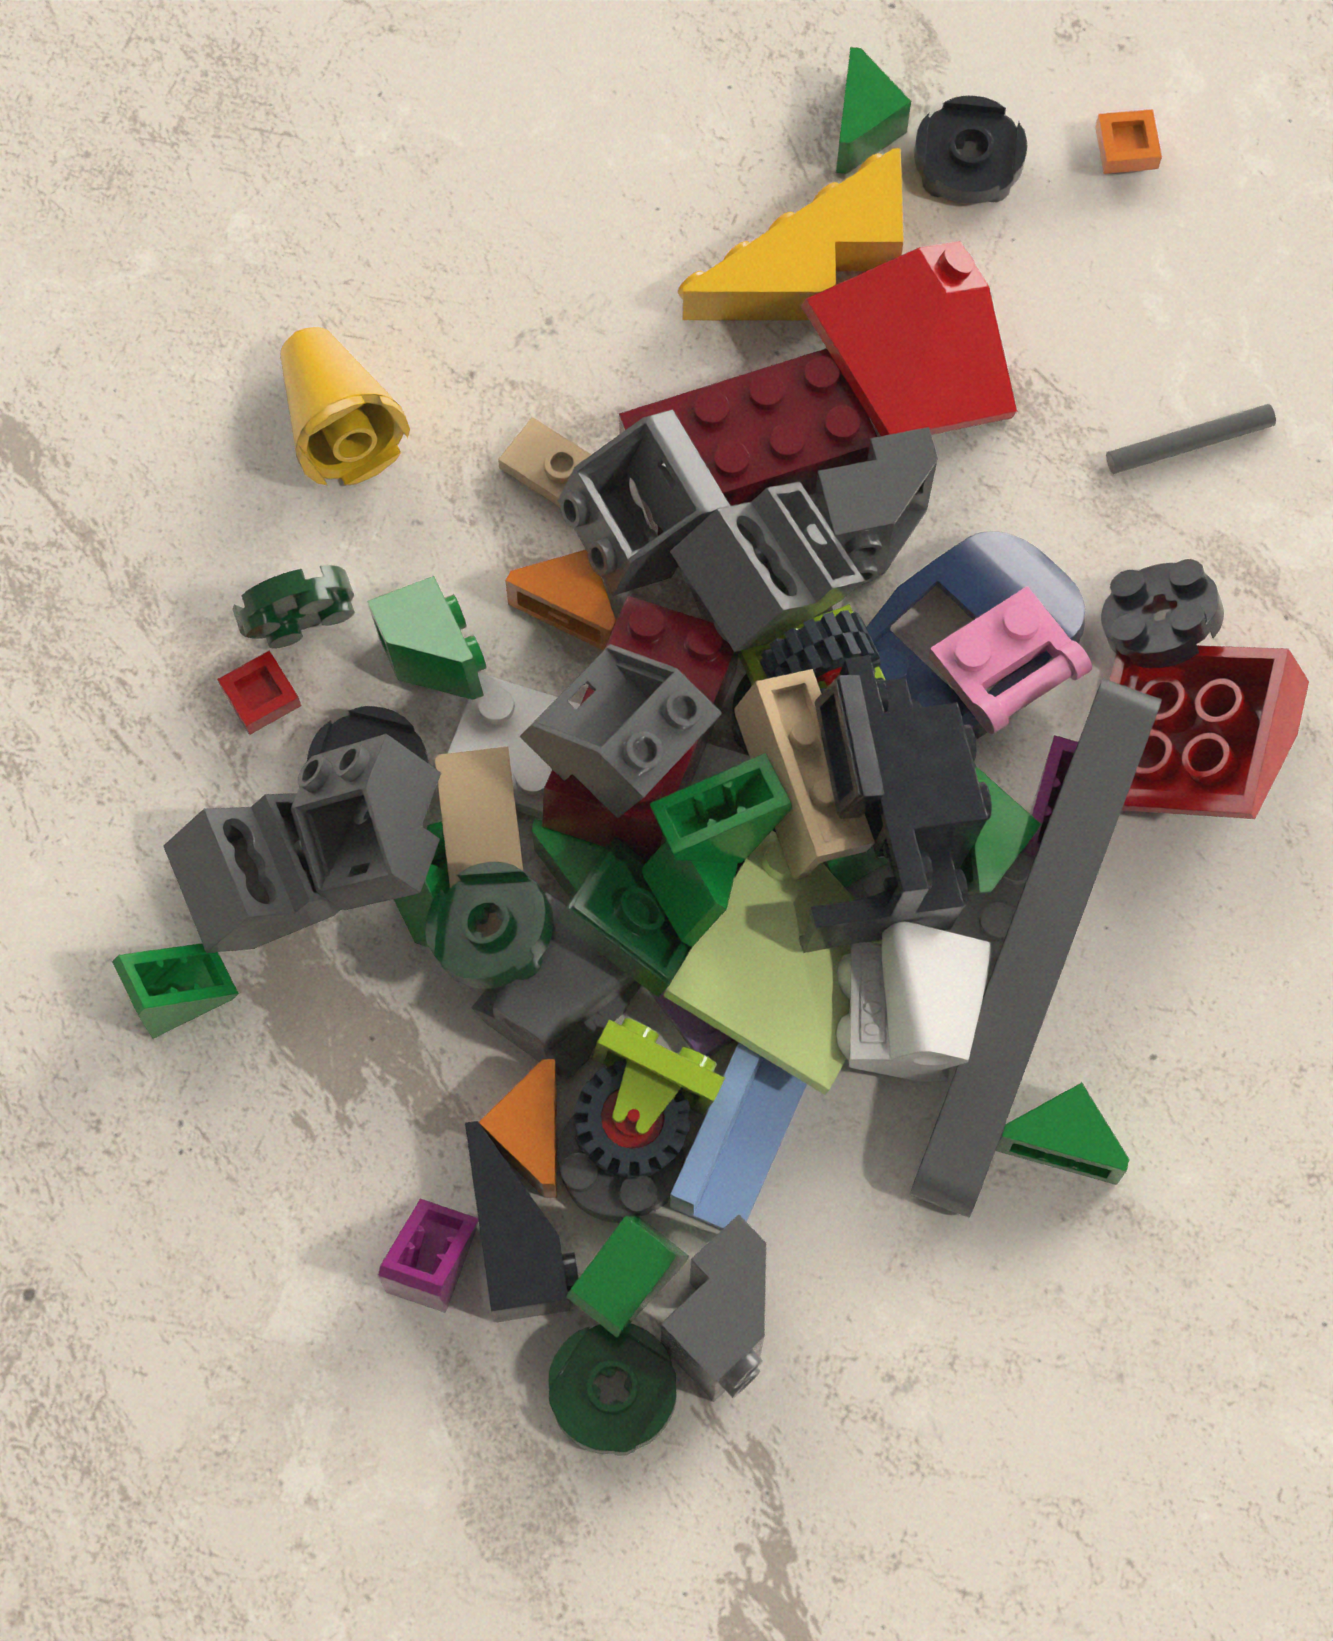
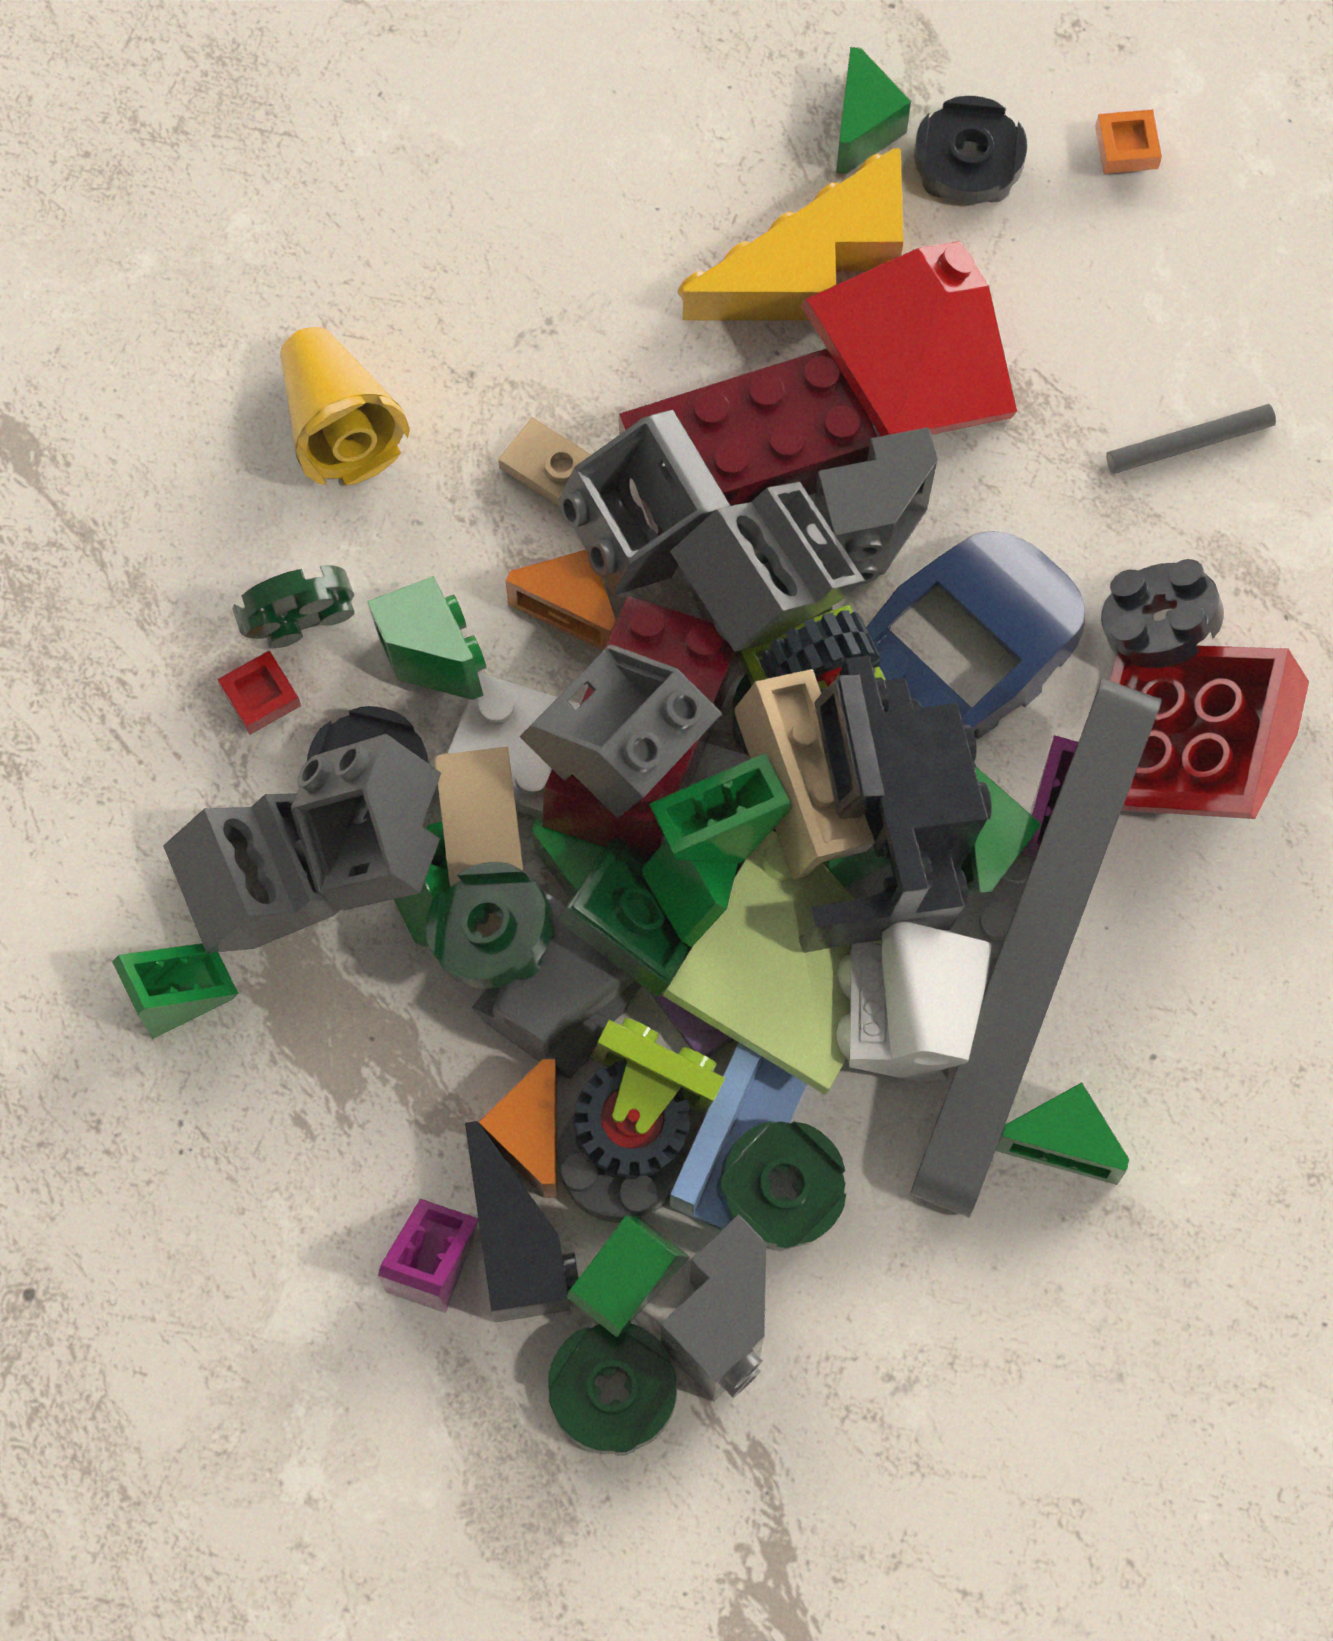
(818, 1185): none -> dark green plate
(1000, 645): bright pink plate -> none

